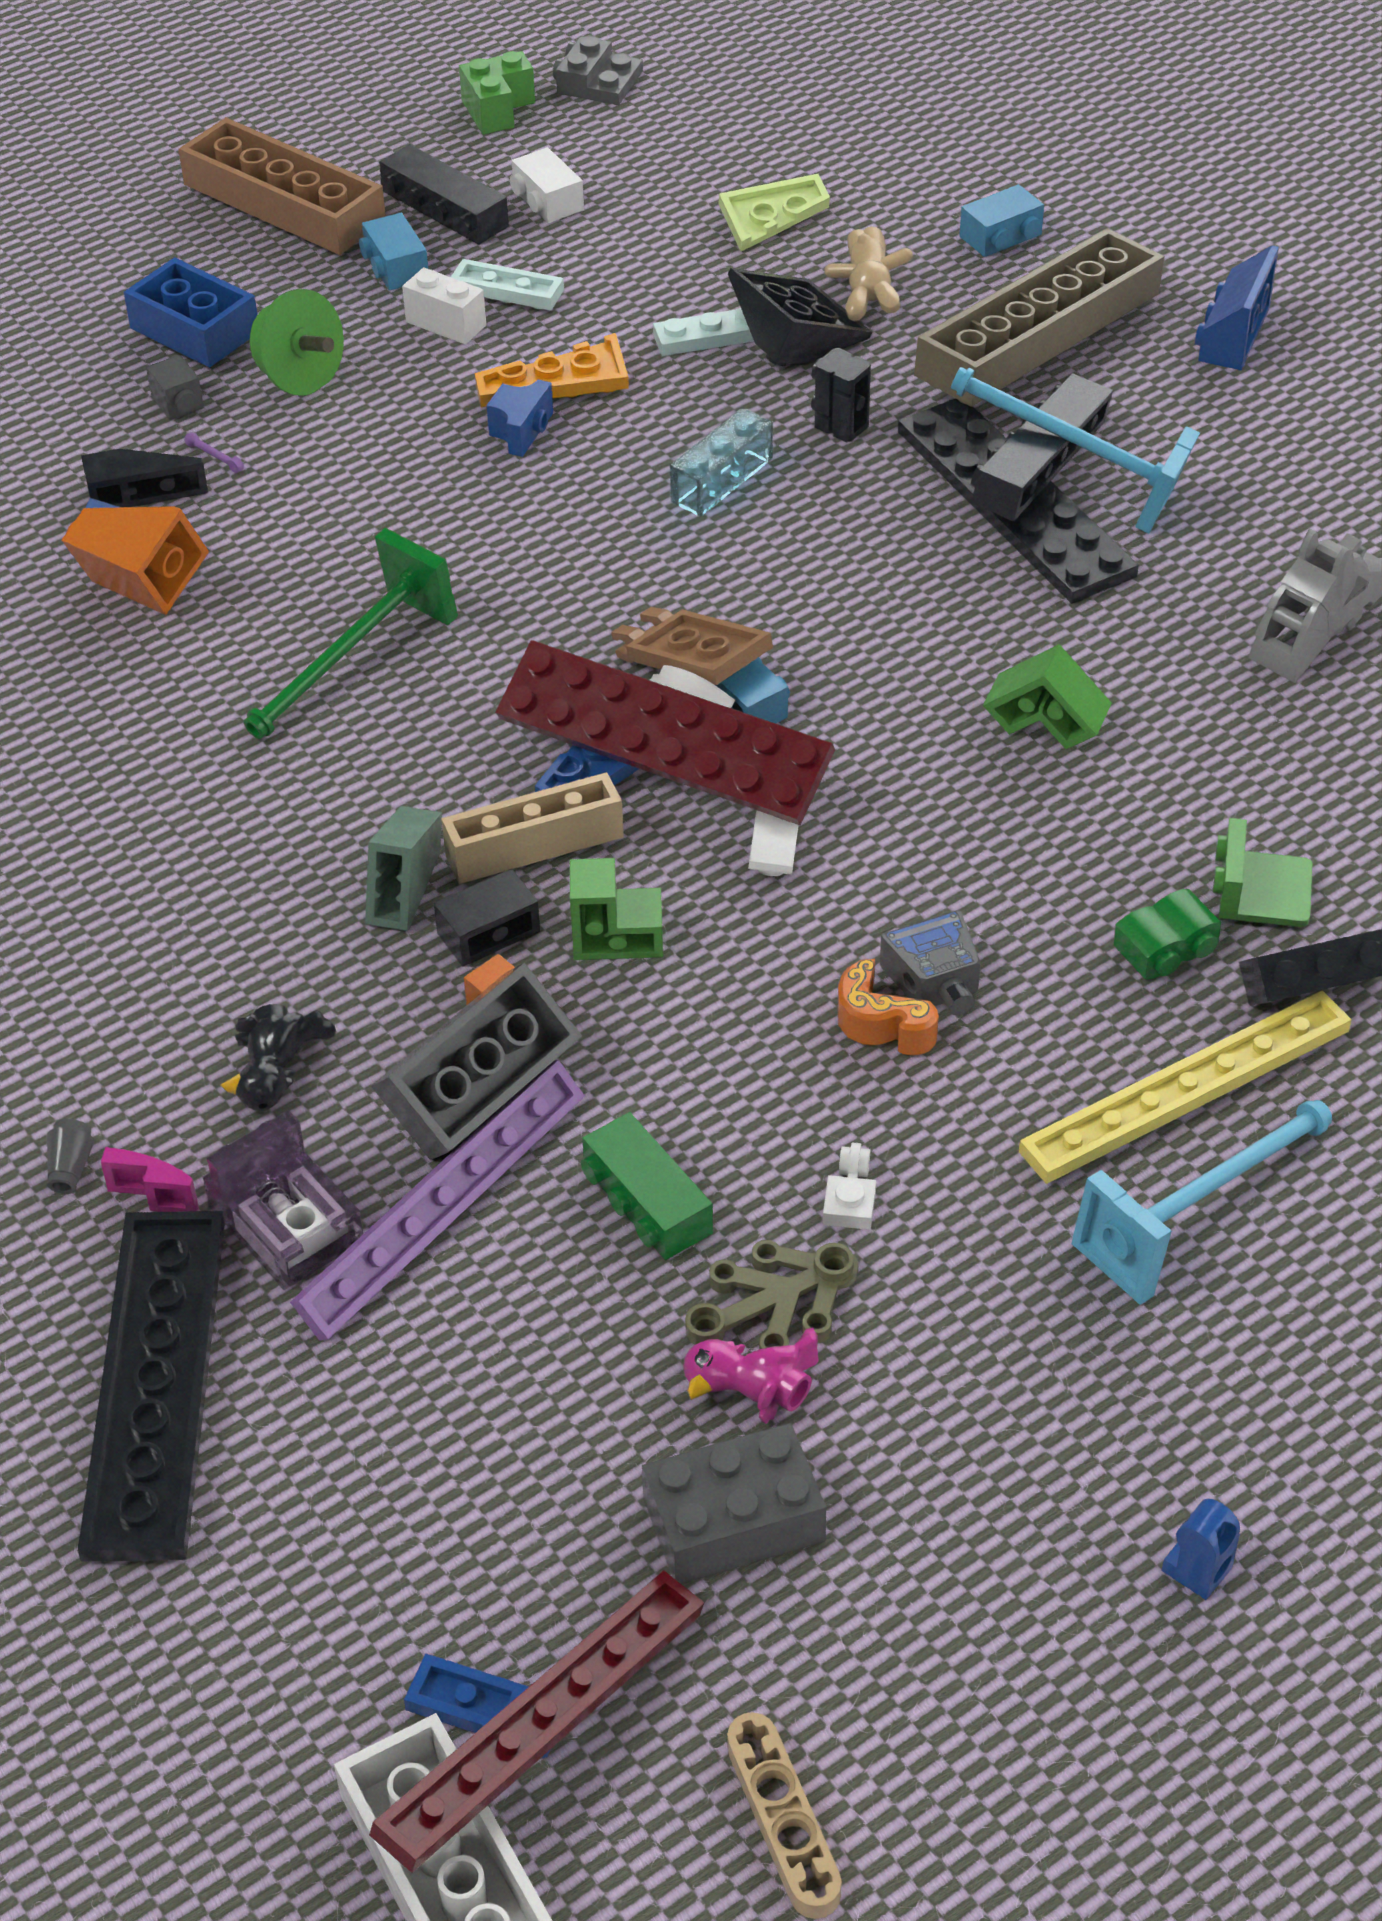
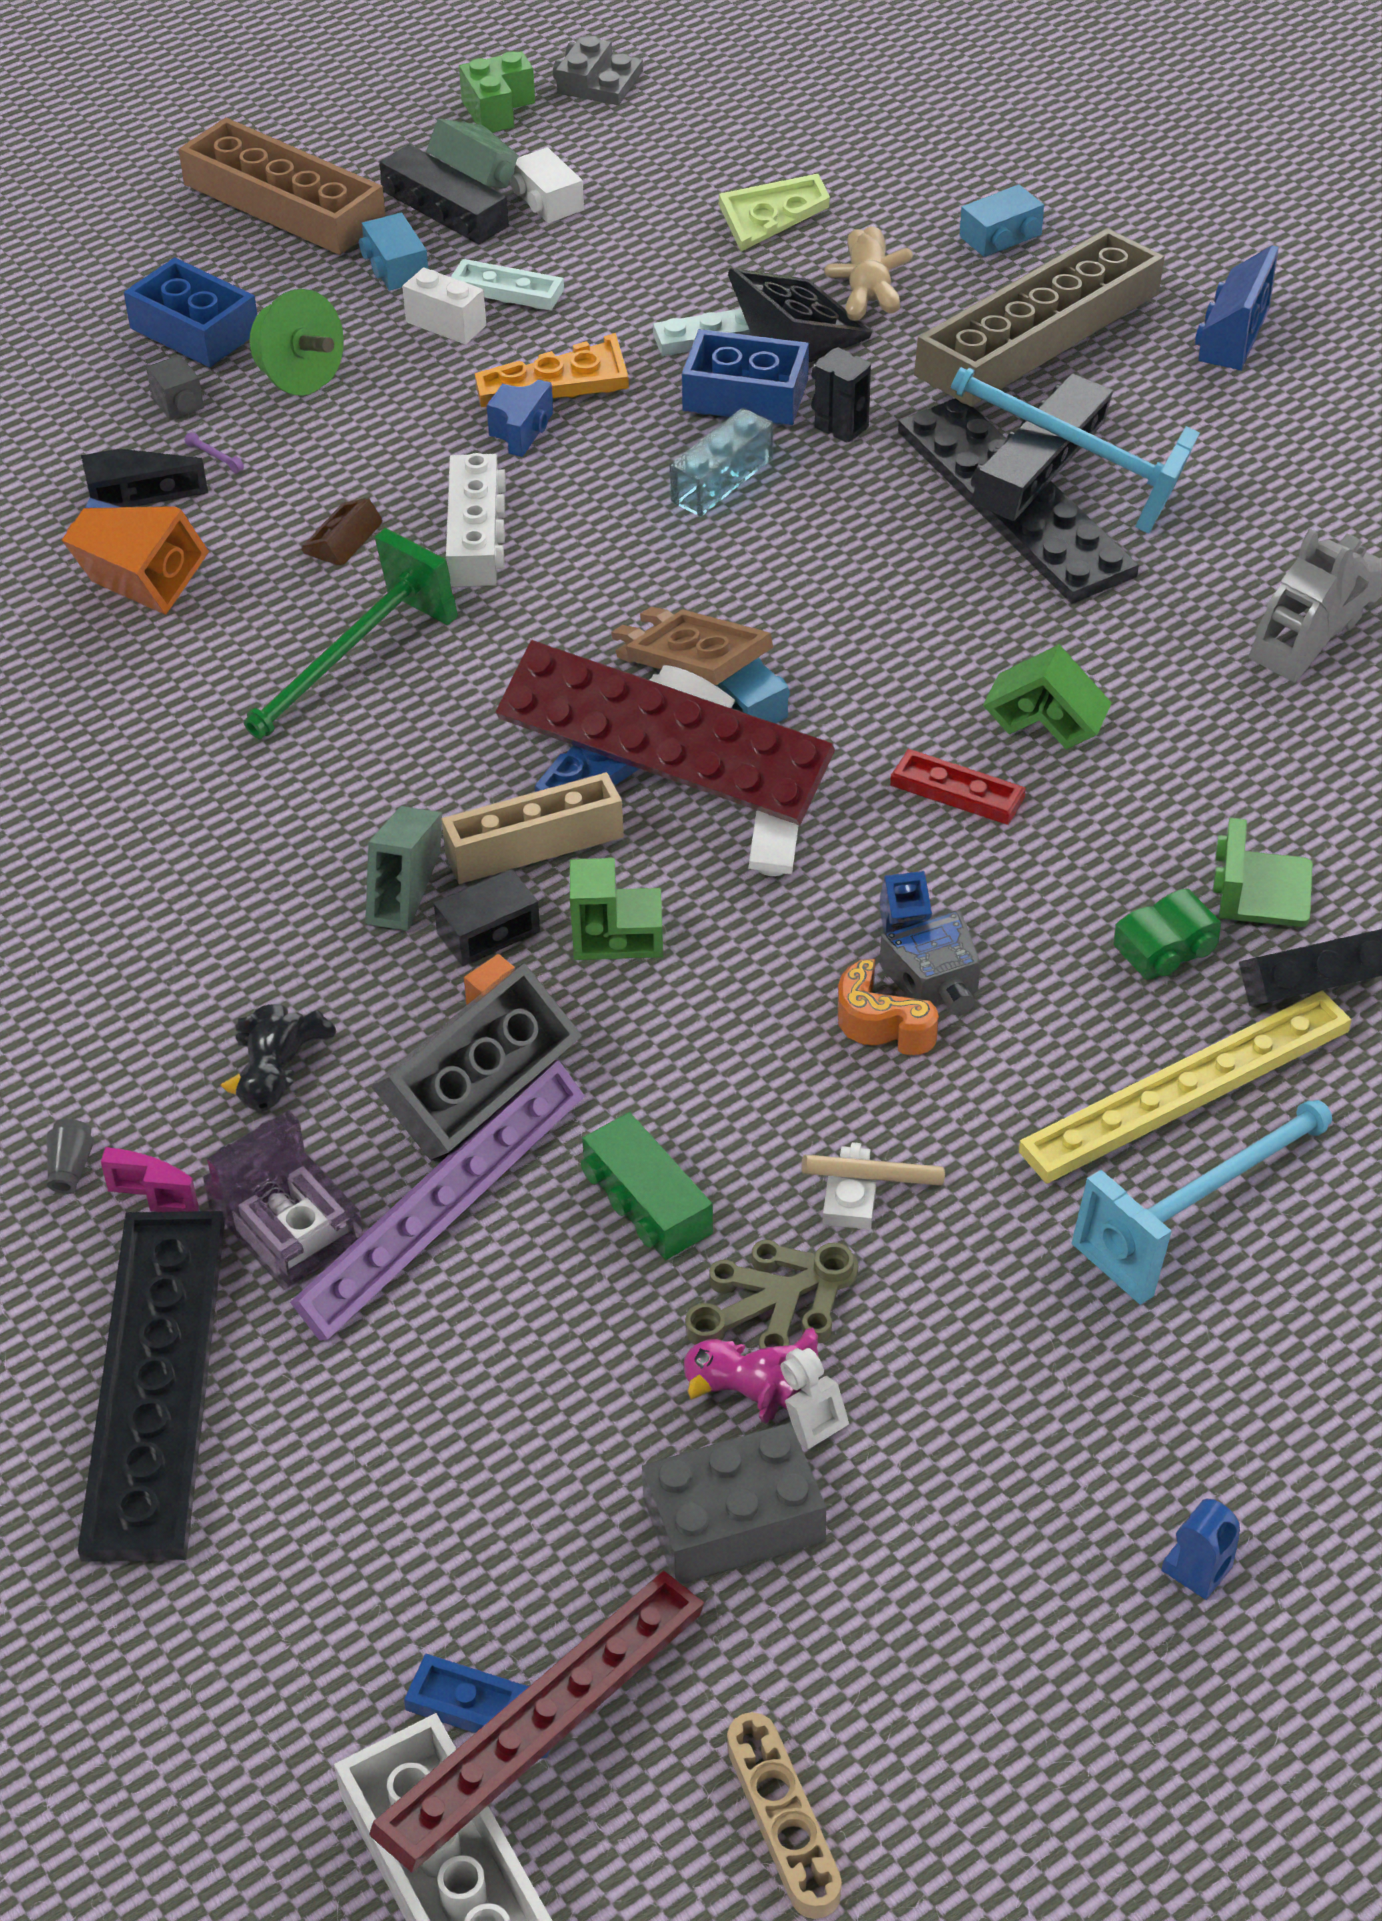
(343, 532): none -> reddish brown slope
(473, 151): none -> sand green slope
(474, 521): none -> white brick
(745, 372): none -> blue brick
(818, 1407): none -> white plate
(873, 1170): none -> tan bar
(904, 900): none -> blue leg
(958, 786): none -> red tile

